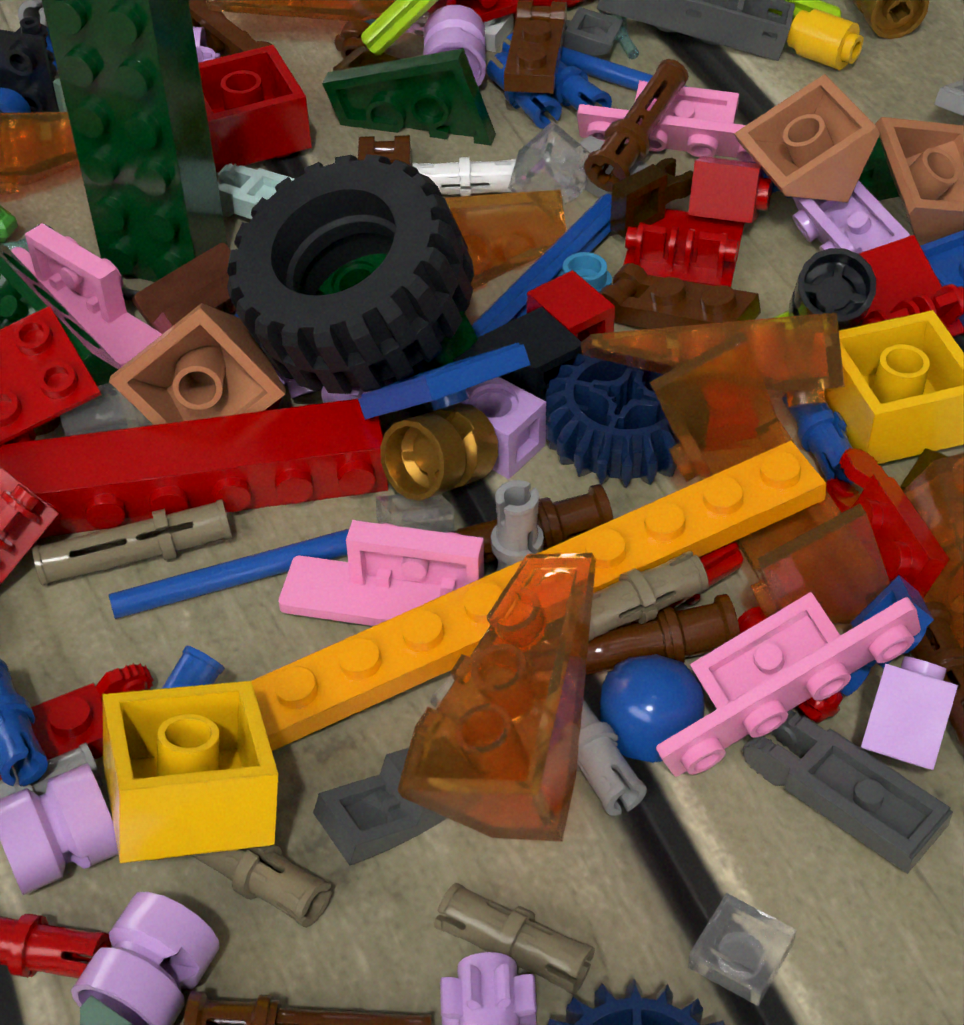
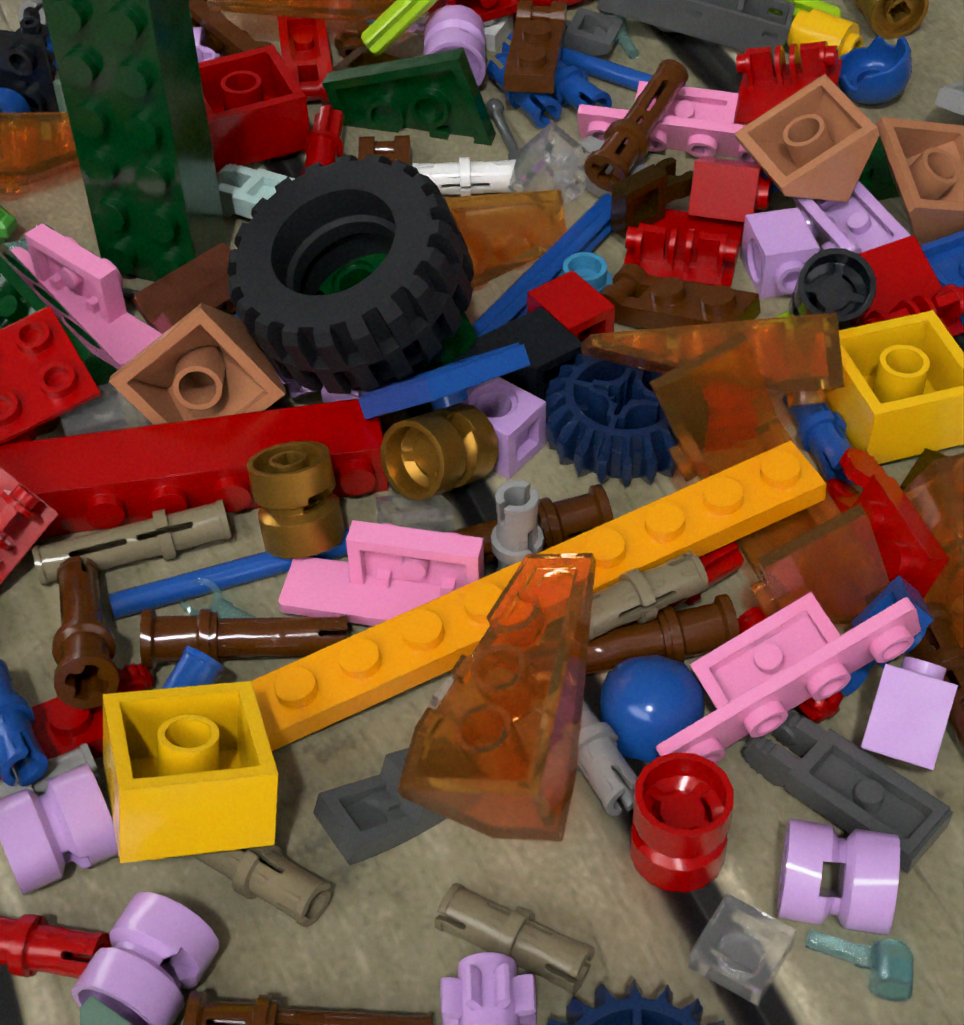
(83, 642): none -> reddish brown pin
(167, 636): none -> reddish brown pin
(217, 604): none -> clear light blue hand
(296, 499): none -> pearl gold wheel
(306, 53): none -> red plate
(325, 139): none -> red axle
(495, 109): none -> dark grey hinge
(681, 821): none -> red wheel
(770, 84): none -> red hinge
(776, 249): none -> lavender brick
(865, 878): none -> lavender wheel
(876, 72): none -> blue hair
(887, 960): none -> clear light blue hand

